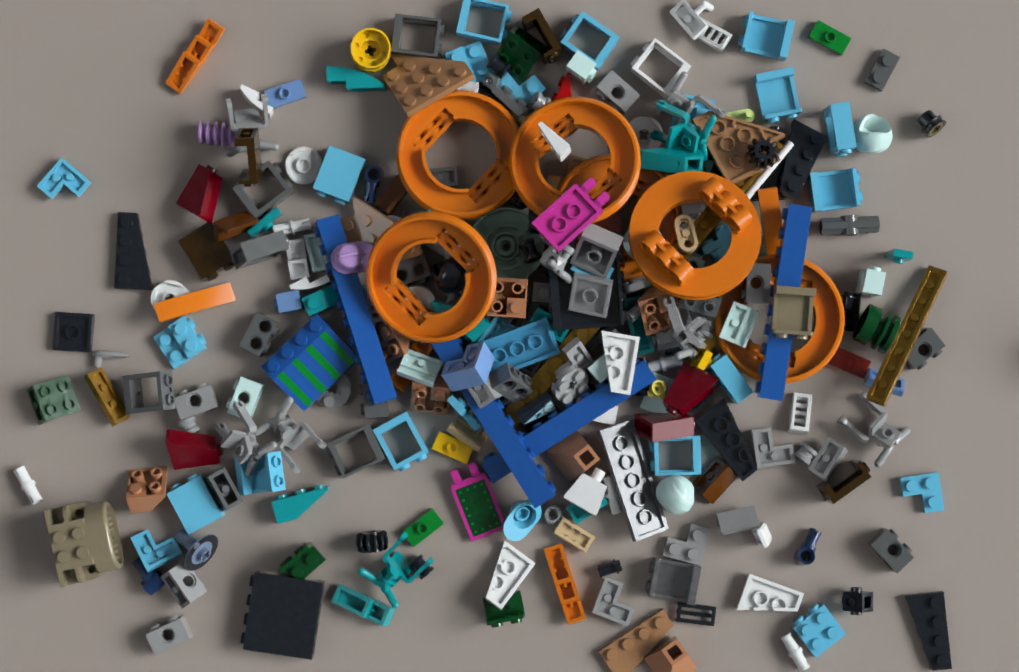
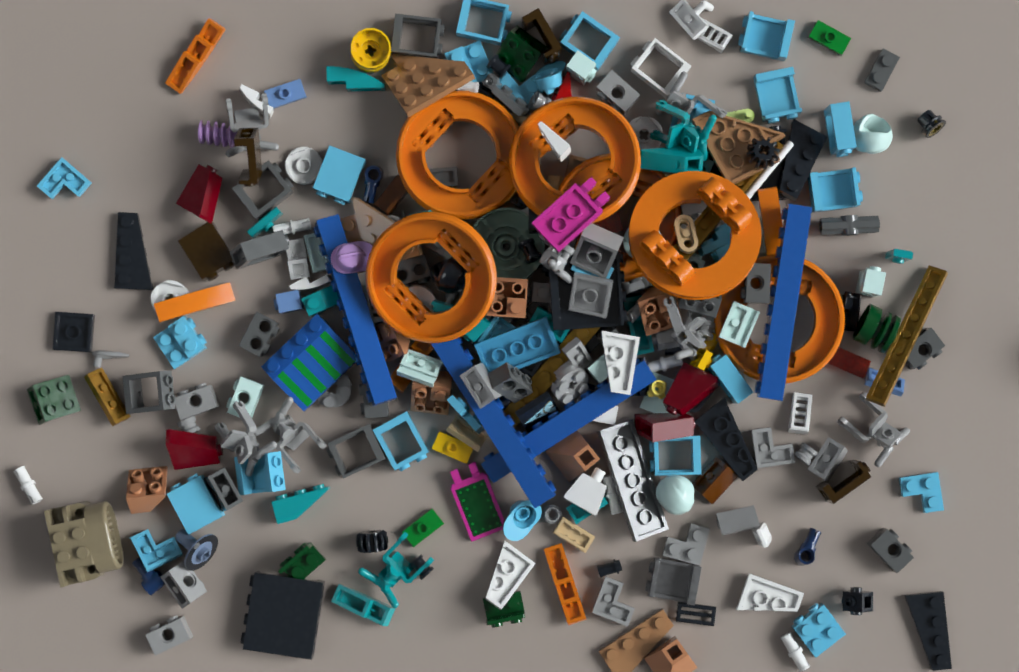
(233, 225): reddish brown panel -> none
(471, 369): medium blue panel -> none
(549, 77): none -> medium azure piece
(792, 311): dark tan panel -> none

